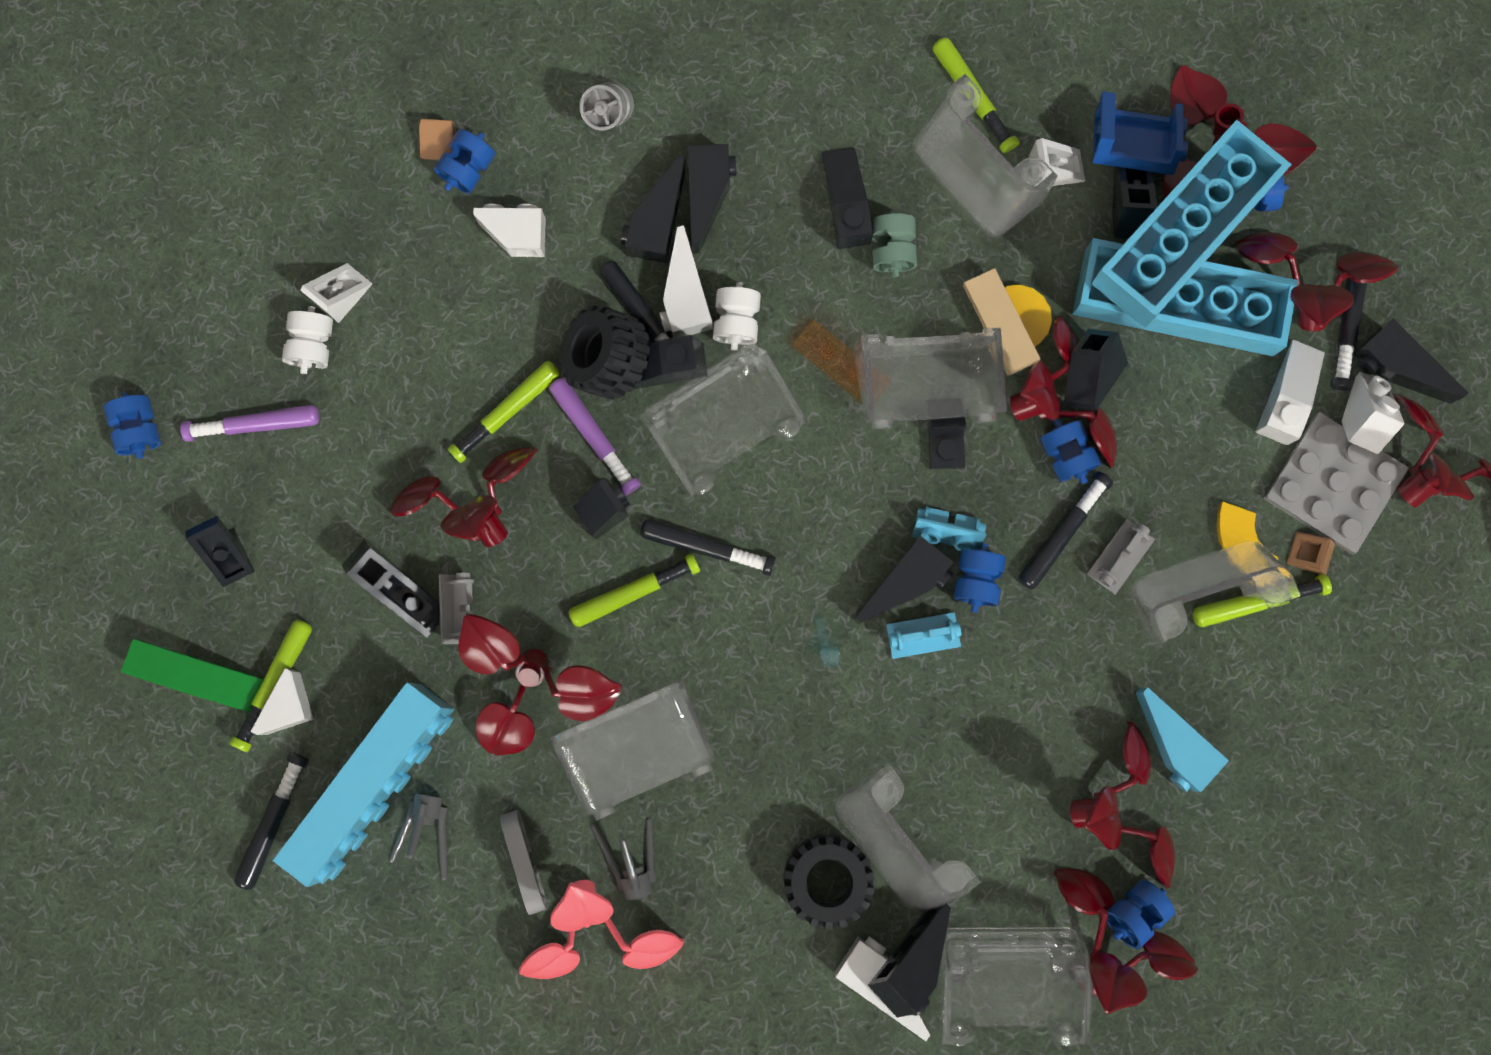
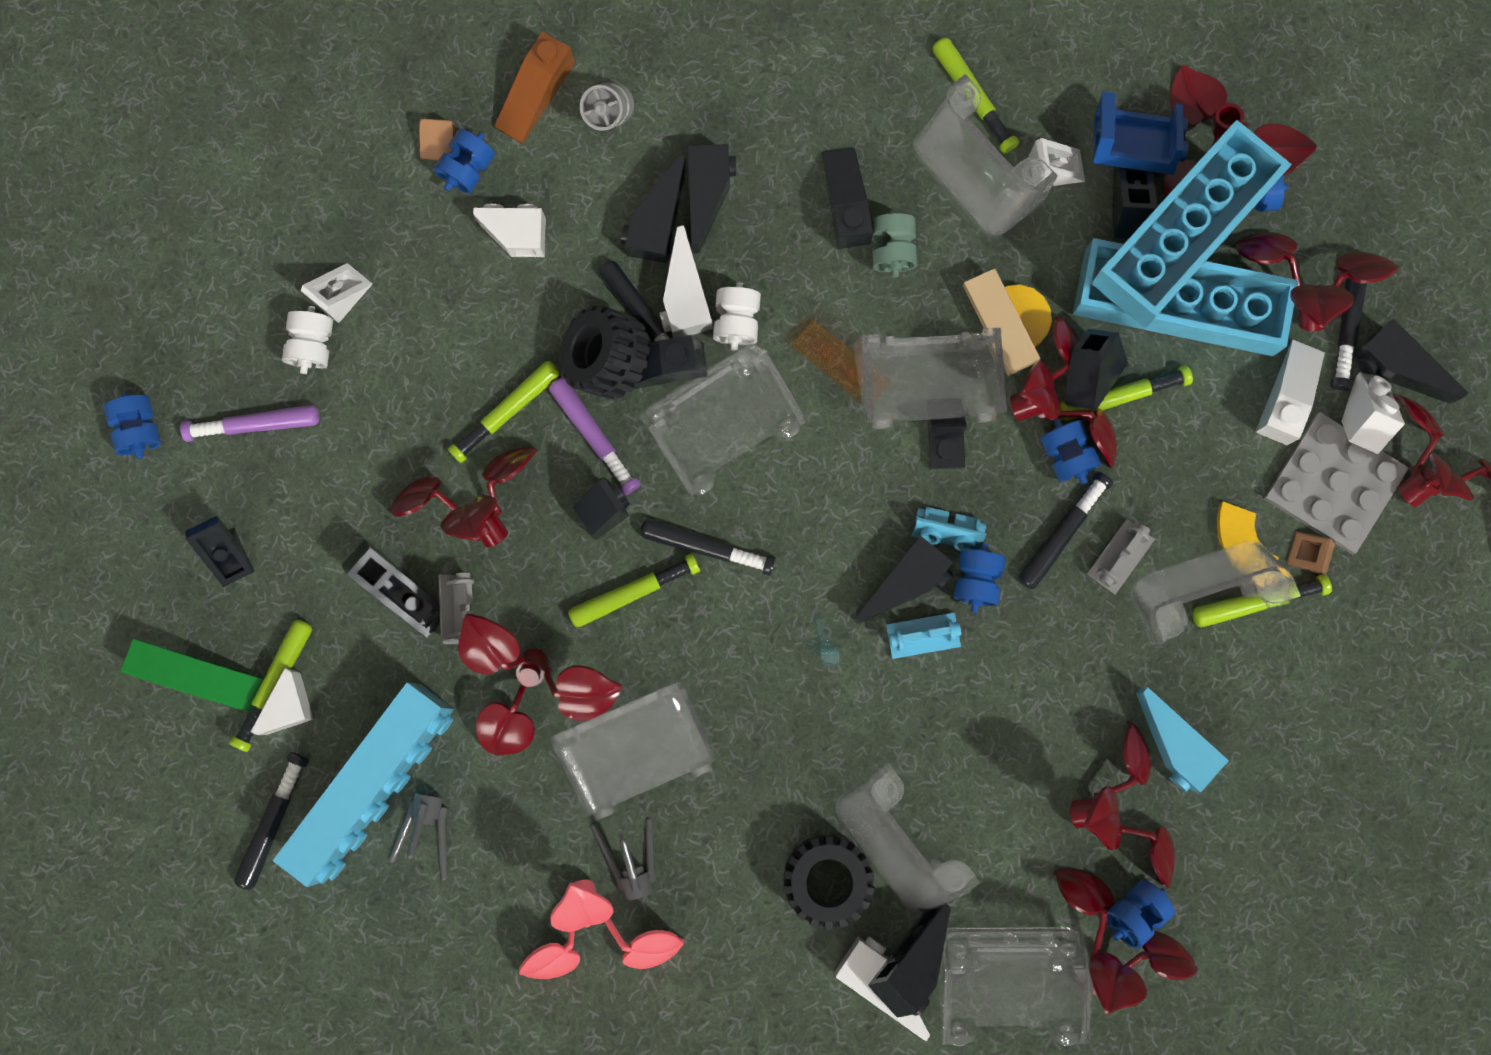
(525, 872): light grey beam -> none
(535, 86): none -> dark orange slope
(1136, 390): none -> lime piece

